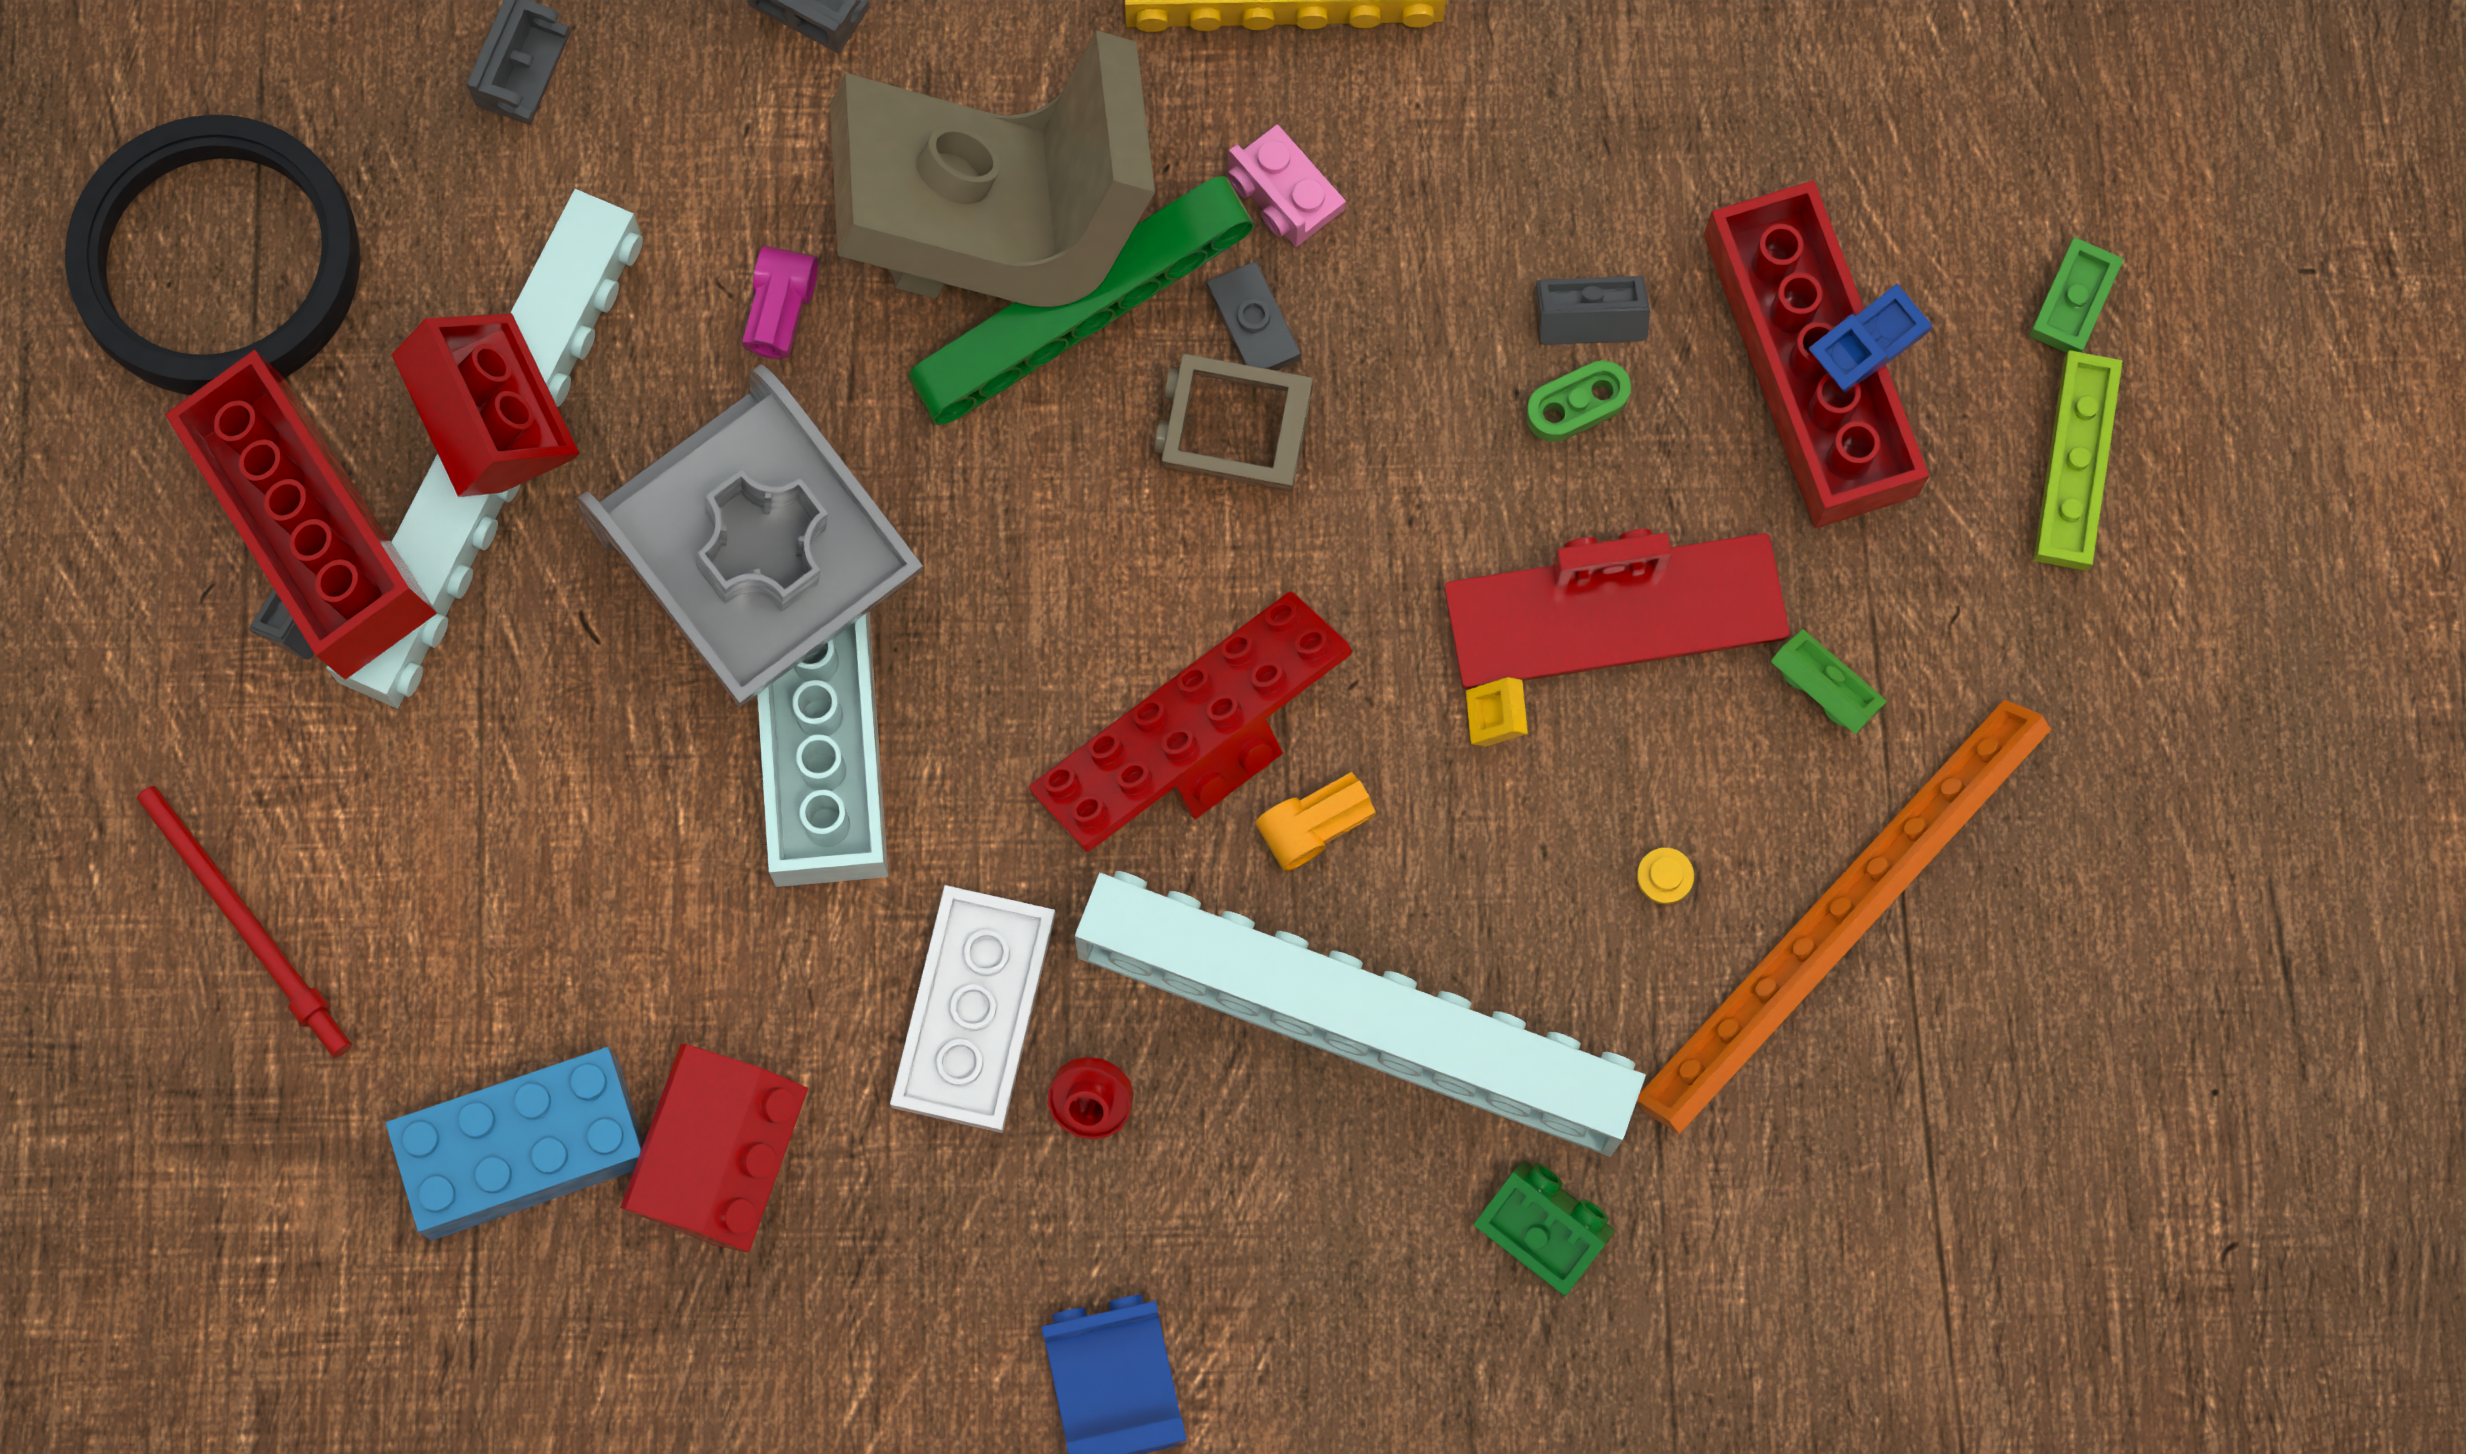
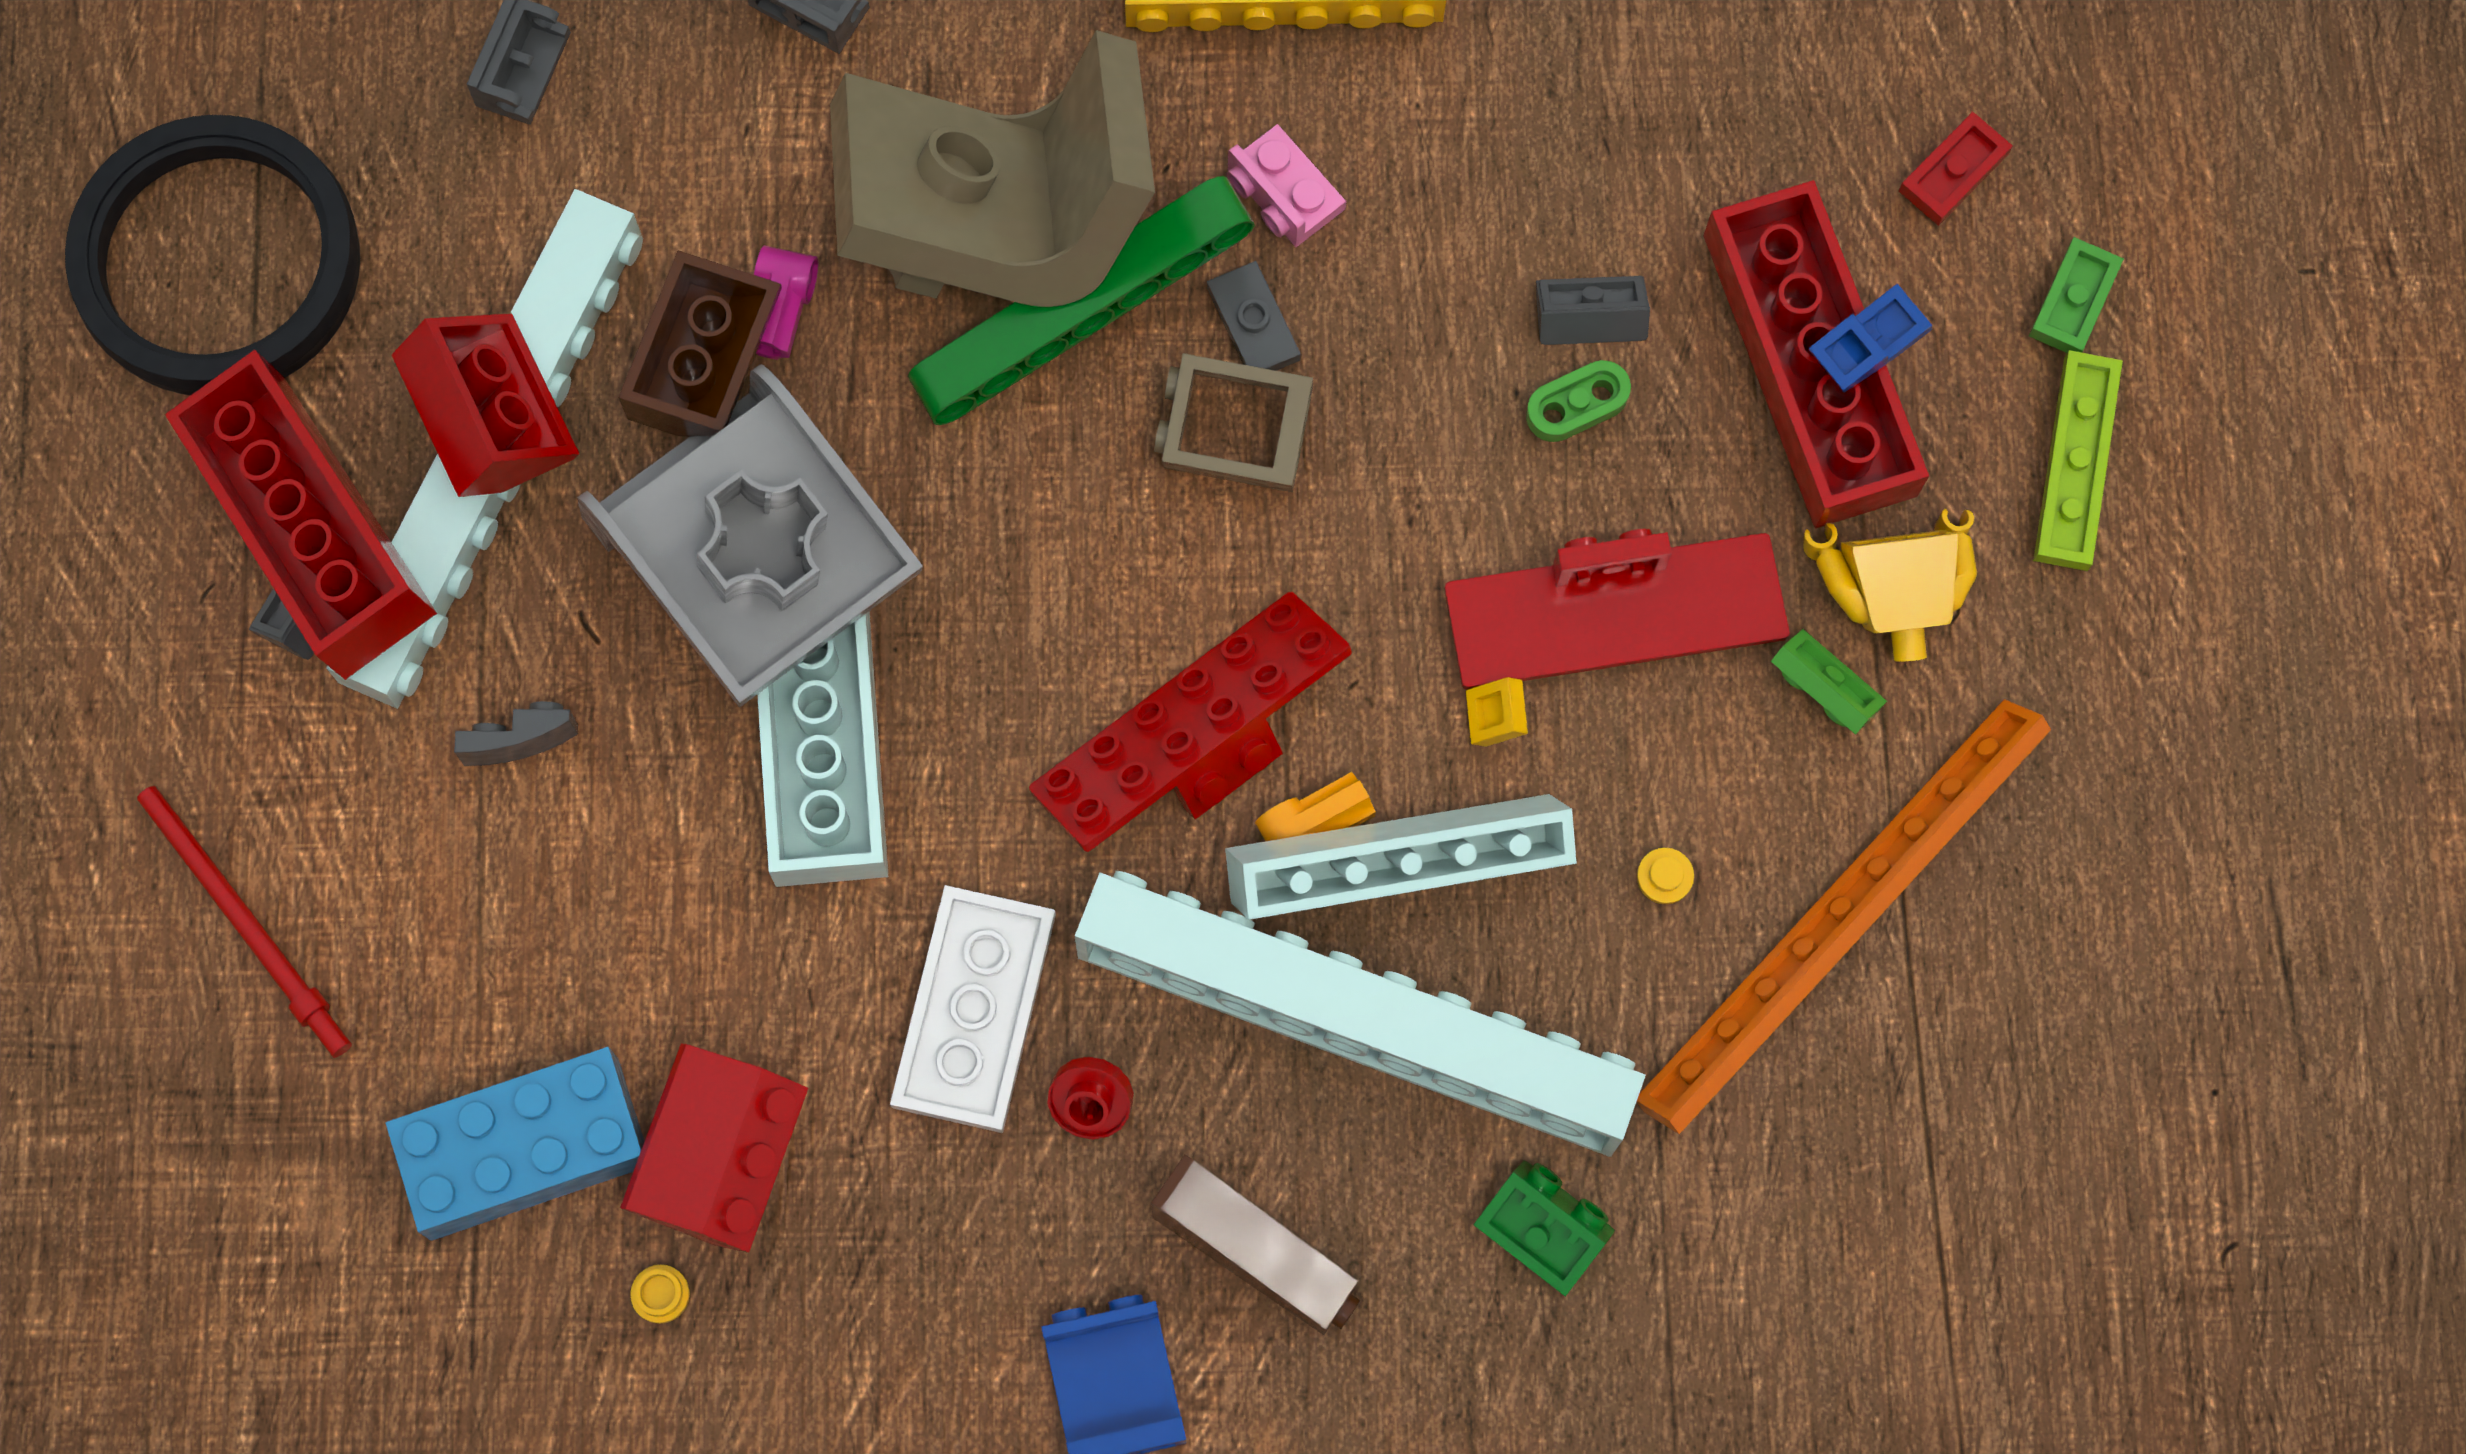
(532, 733): none -> dark grey slope
(660, 1294): none -> yellow plate
(698, 347): none -> reddish brown slope
(1254, 1246): none -> slope
(1400, 856): none -> light aqua brick
(1900, 580): none -> yellow torso
(1955, 168): none -> red plate

